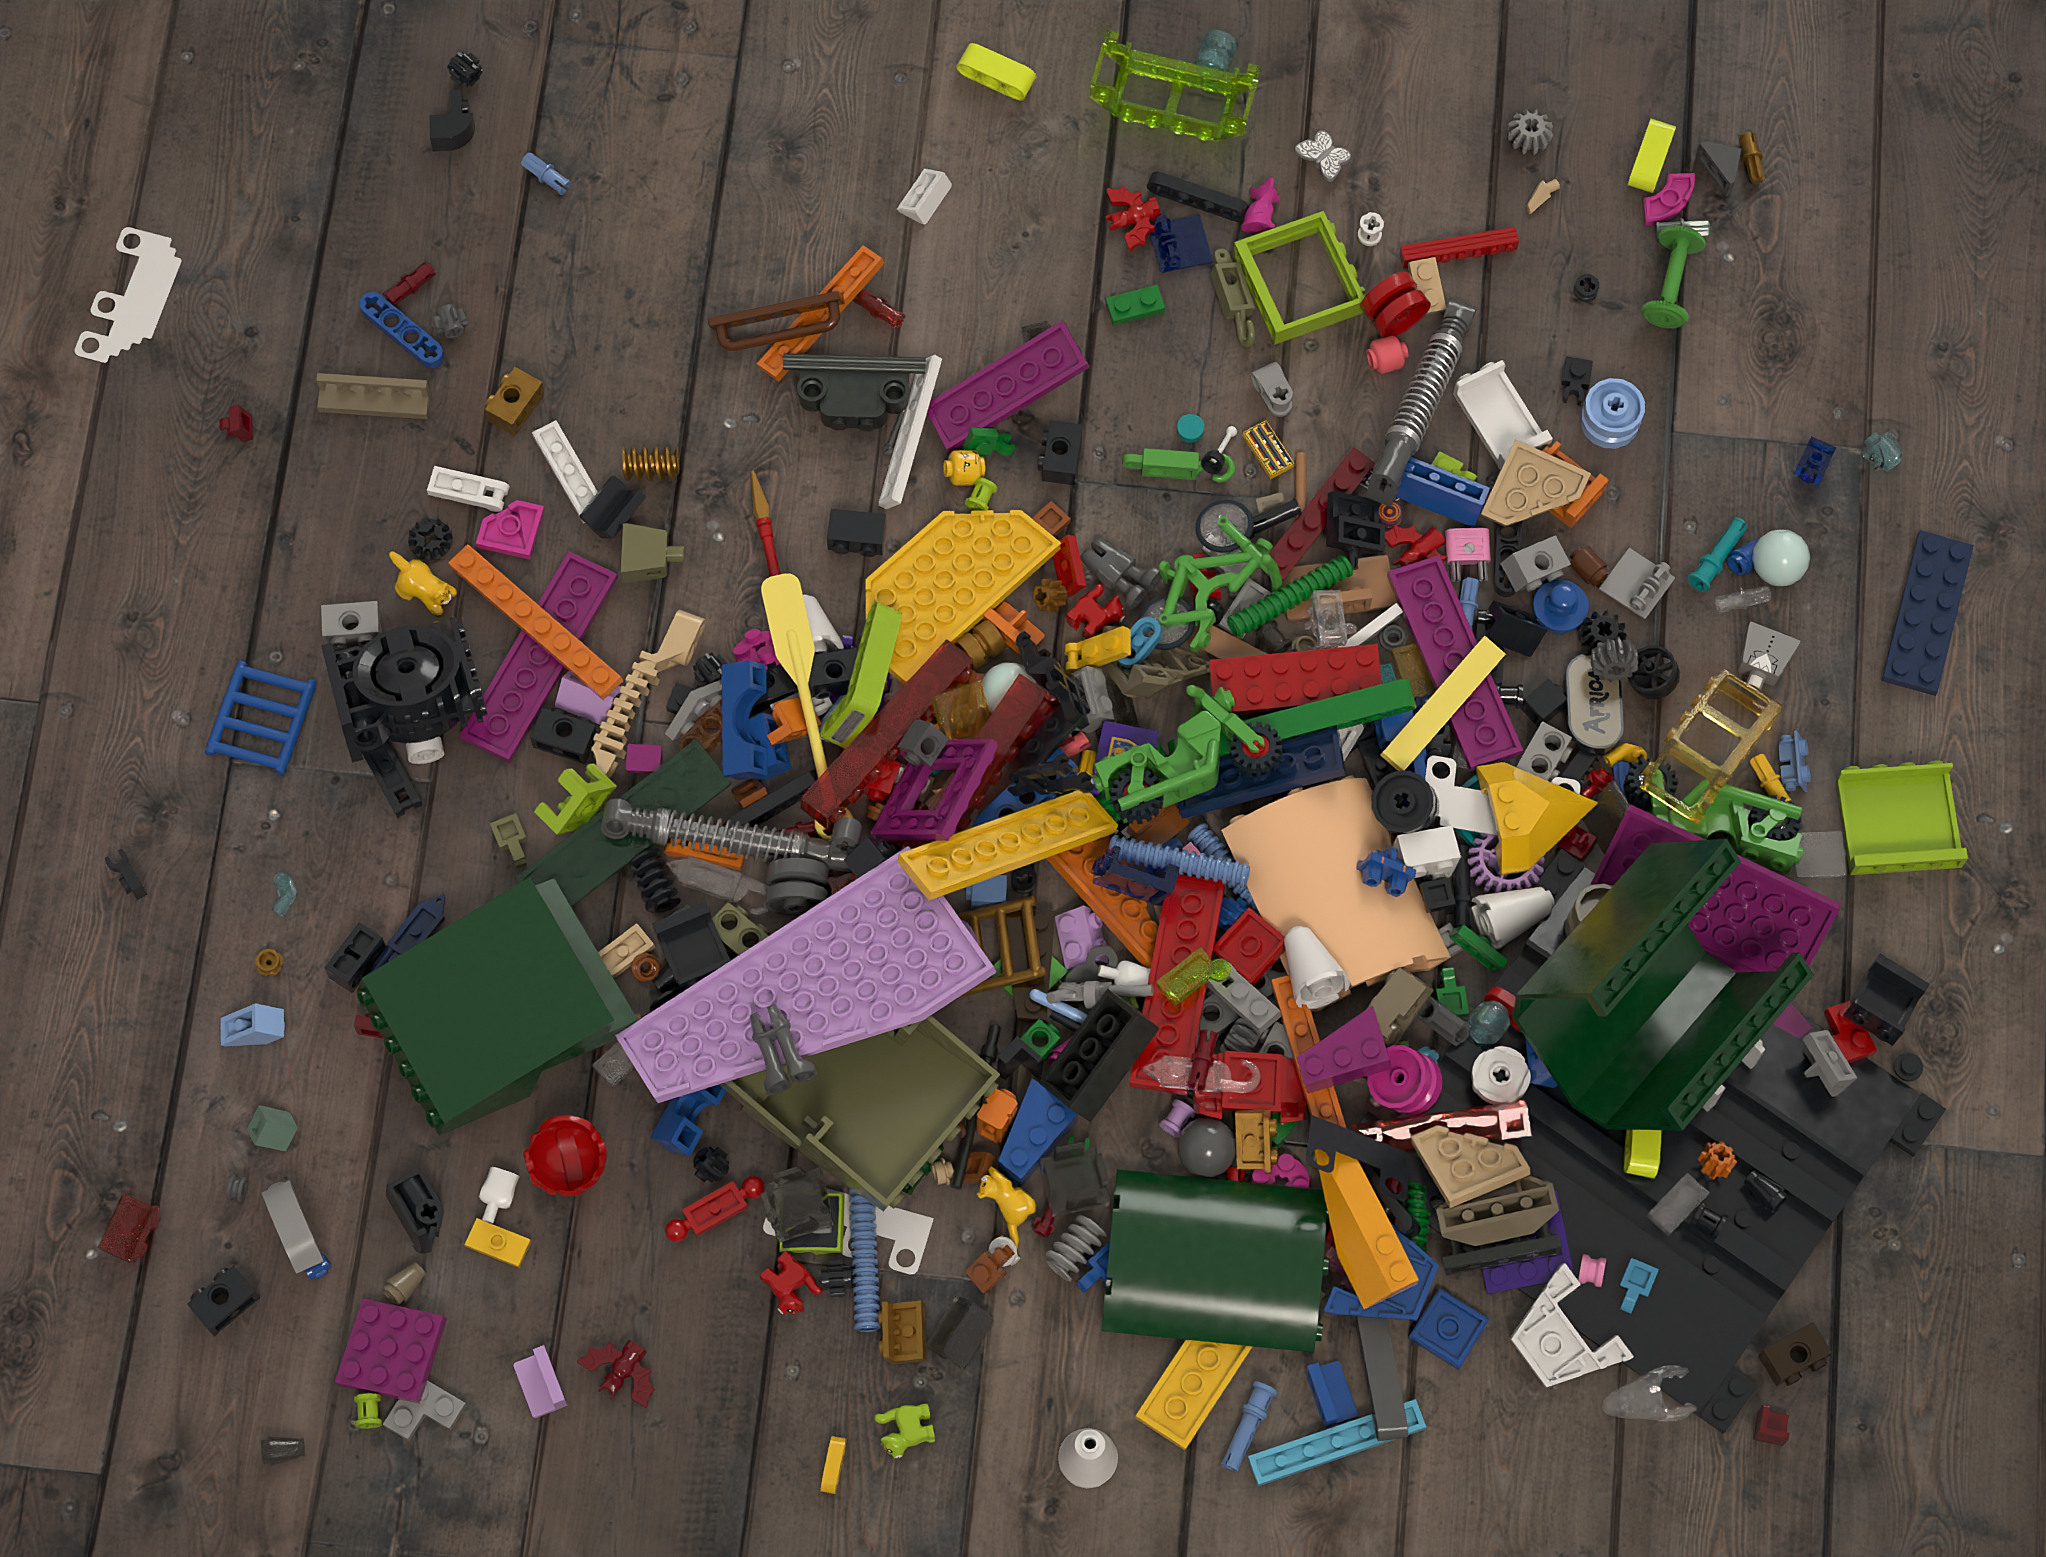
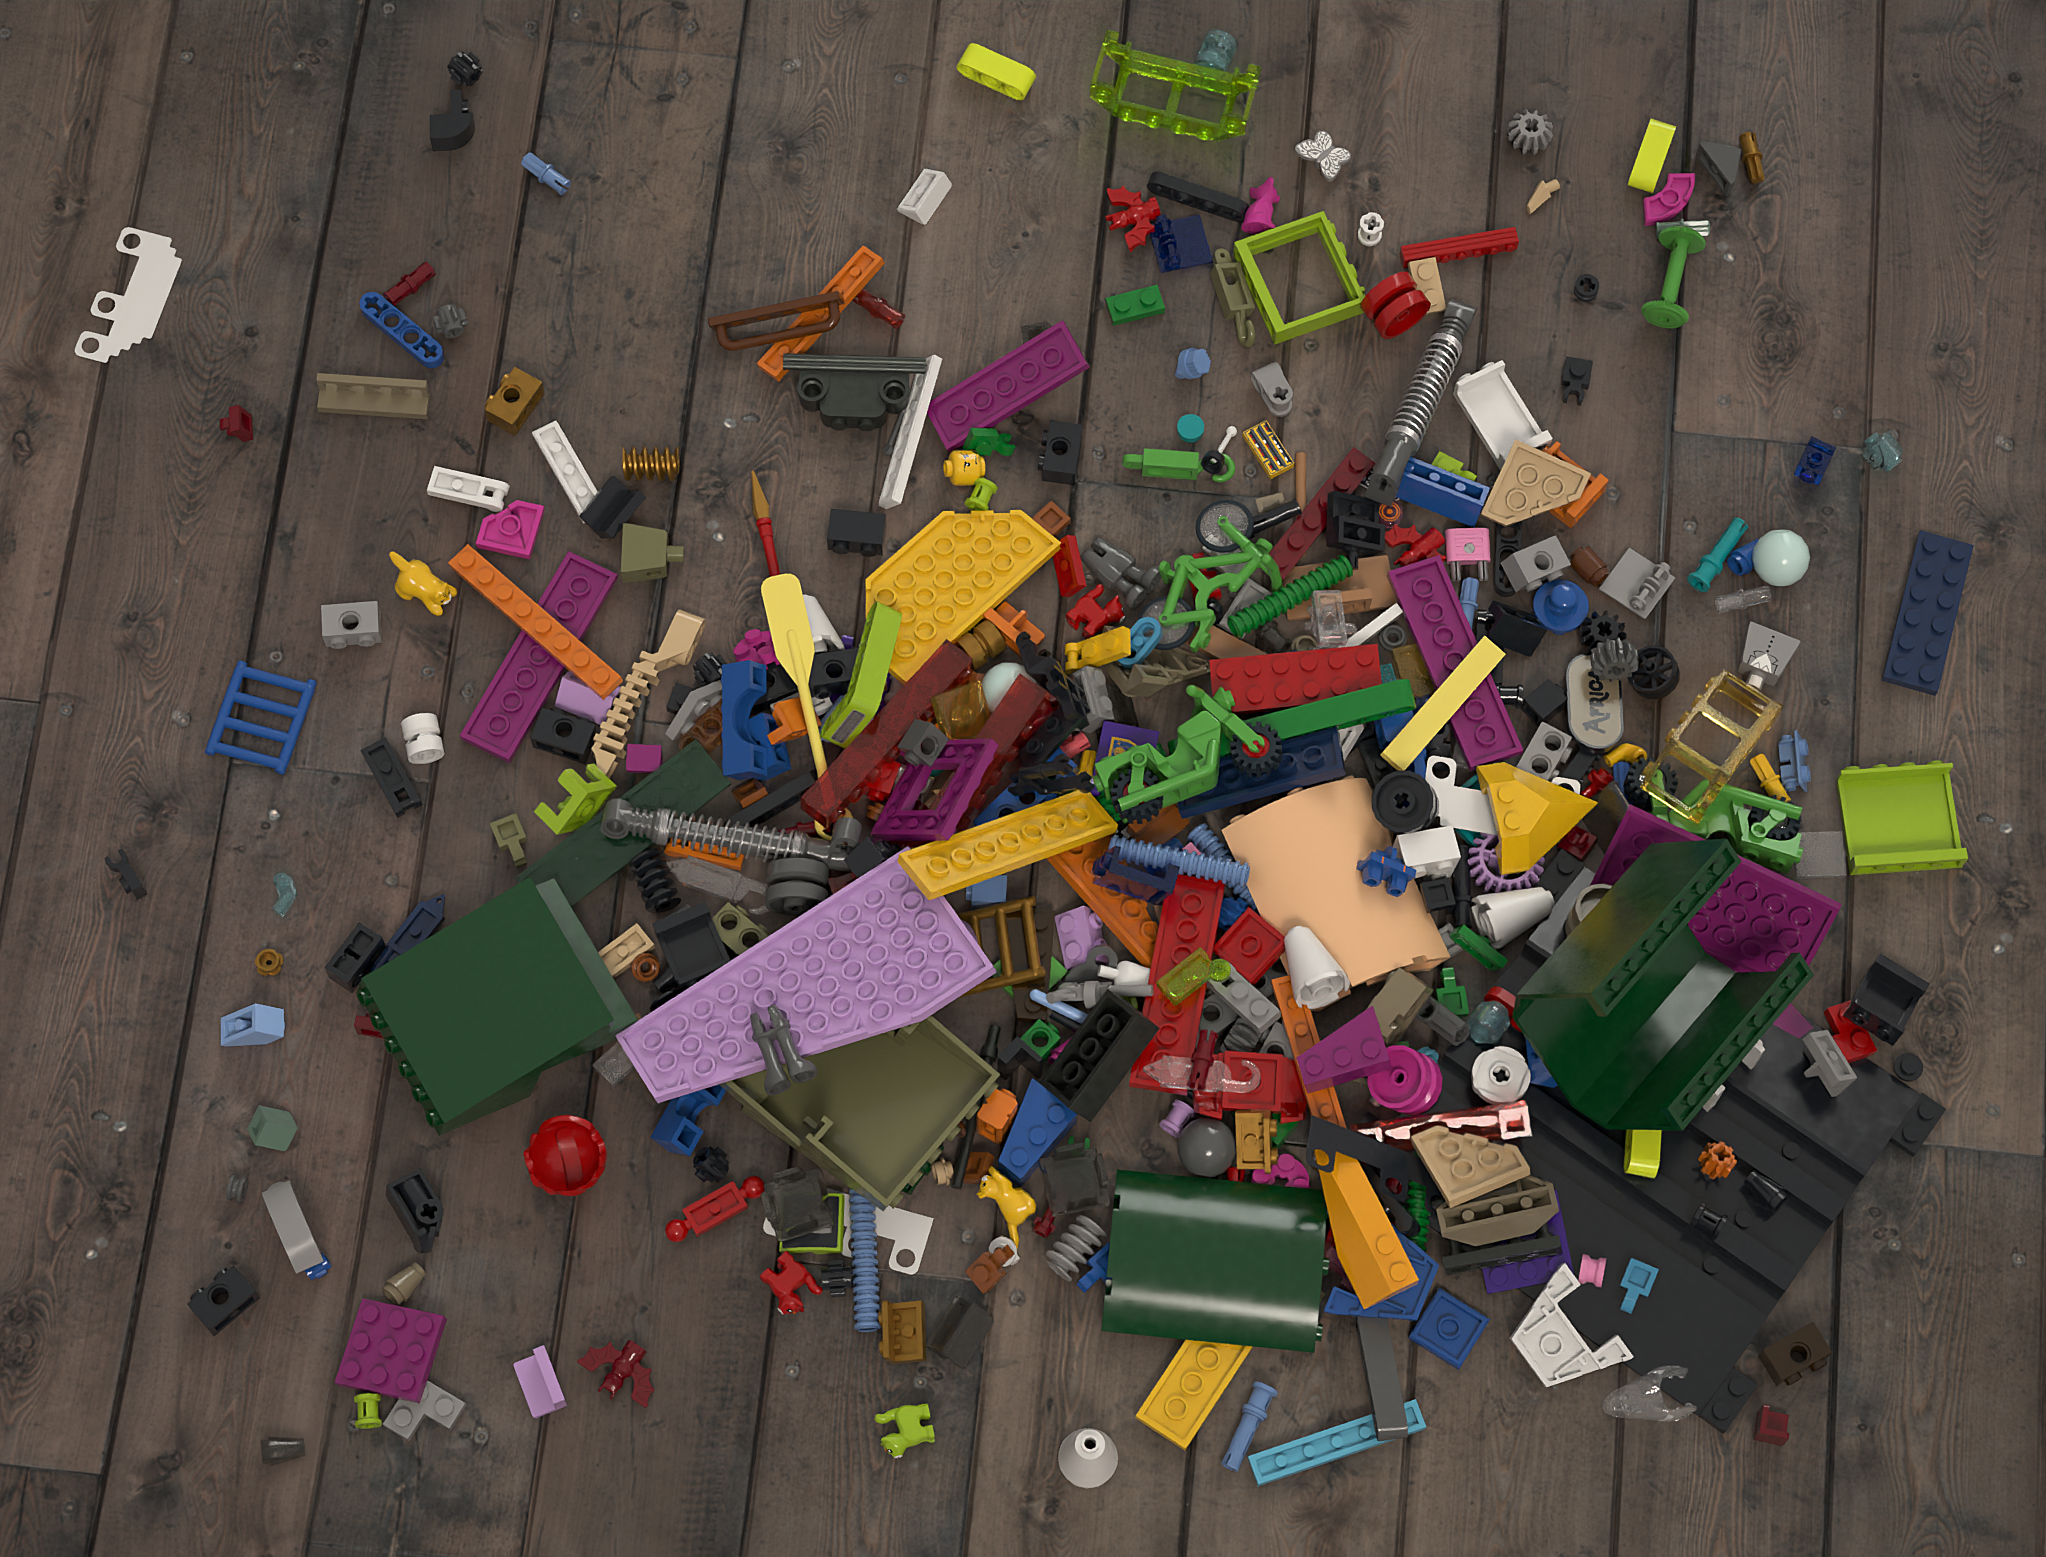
(129, 1229): clear red bracket -> none
(406, 668): black brick -> none
(434, 549): black gear -> none
(497, 1192): white piece -> none
(498, 1243): yellow plate -> none
(833, 1465): yellow beam -> none
(1027, 887): black bush -> none
(1050, 595): pearl gold gear -> none
(1192, 363): none -> medium blue piece
(1331, 1393): blue panel -> none
(1387, 354): coral head -> none
(1612, 413): light blue wheel -> none
(1678, 1204): clear plate -> none

